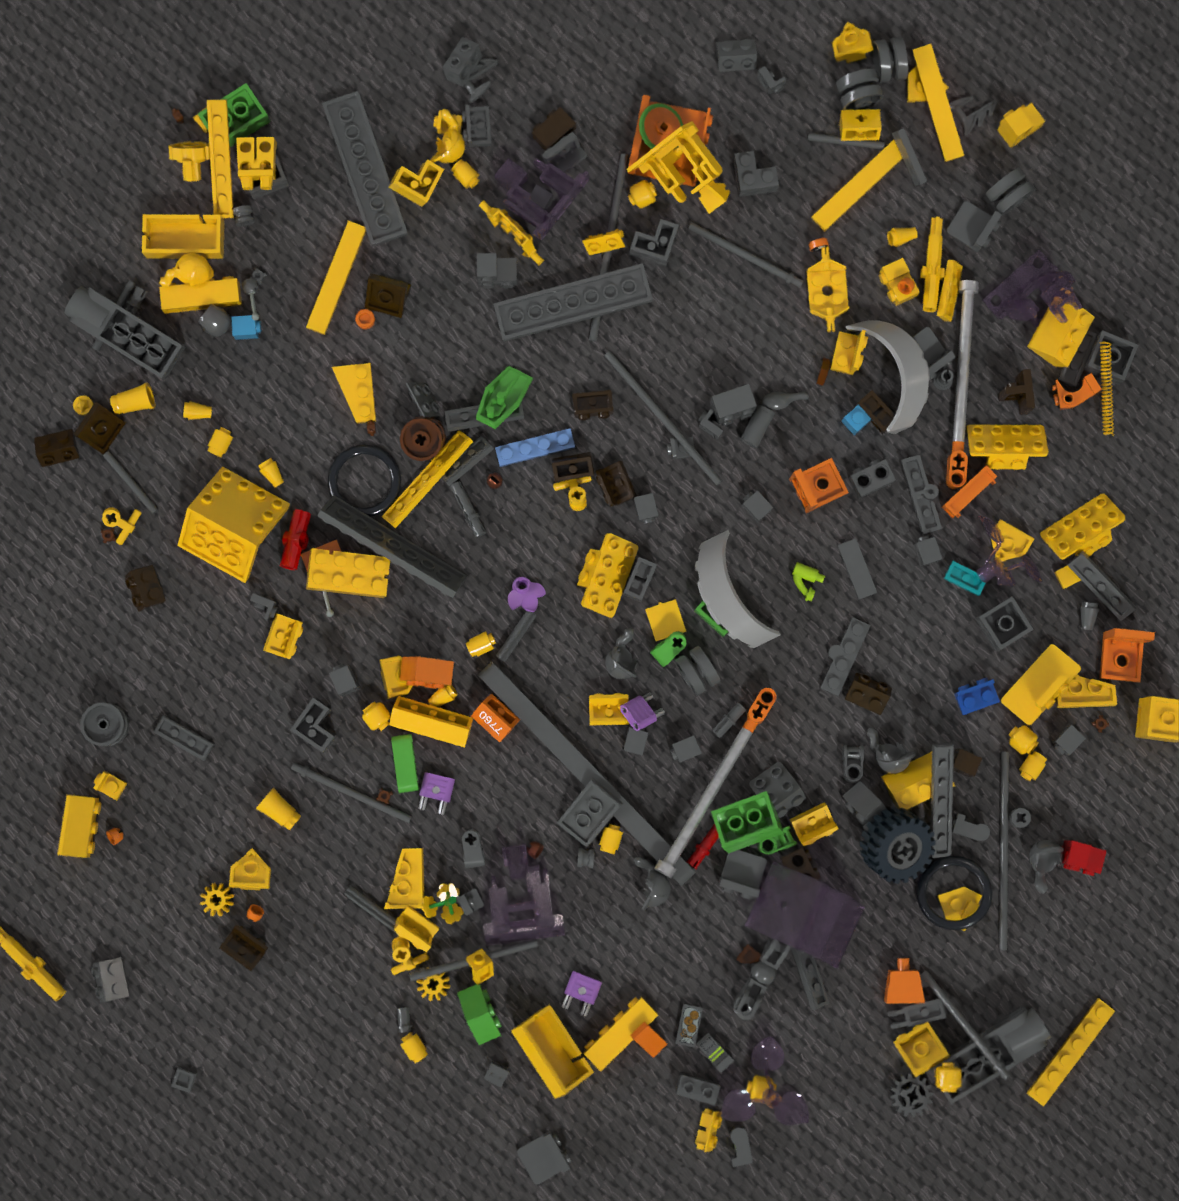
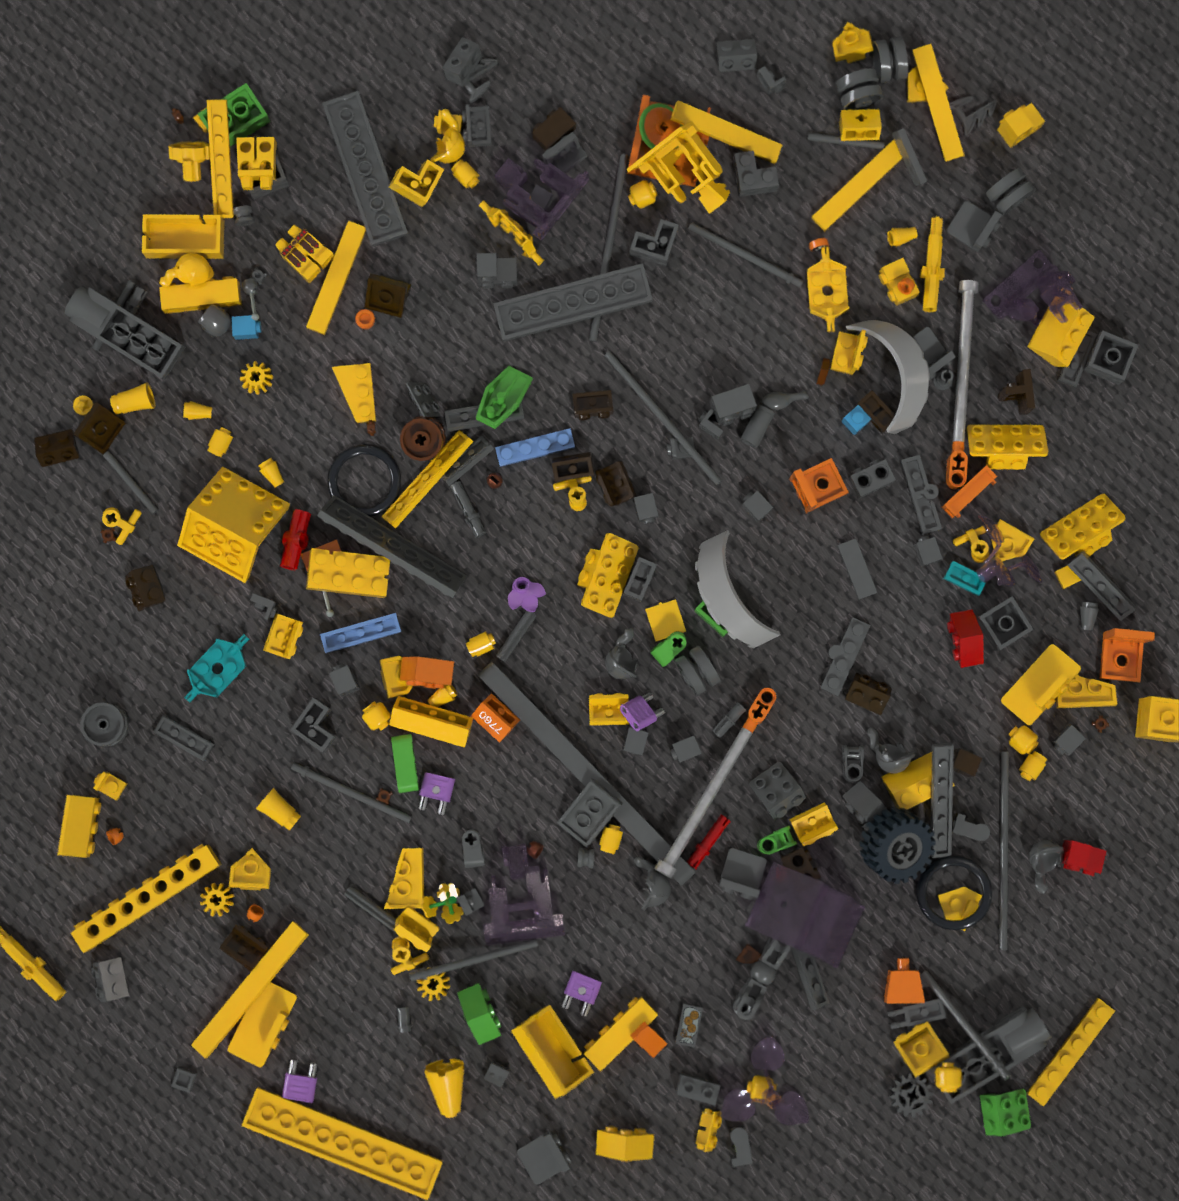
(87, 940): none -> yellow brick
(202, 675): none -> teal plate
(248, 378): none -> yellow gear
(249, 989): none -> yellow tile
(262, 1025): none -> yellow bracket
(300, 1086): none -> medium lavender piece
(301, 248): none -> yellow hips
(342, 1143): none -> yellow plate
(360, 633): none -> medium blue plate
(413, 1047): yellow brick -> none
(446, 1085): none -> yellow cone
(481, 966): yellow bracket -> none
(603, 243): yellow hinge -> none
(624, 1144): none -> yellow brick
(715, 1052): dark grey leg -> none
(727, 132): none -> yellow tile
(747, 822): bright green slope -> none
(808, 573): lime plant -> none
(949, 290): yellow tile -> none
(966, 638): none -> red brick
(976, 544): none -> yellow piece
(976, 697): blue bracket -> none
(1005, 1112): none -> bright green bracket
(1015, 817): dark grey wheel -> none
(1089, 389): orange tile -> none
(1106, 388): yellow piece -> none

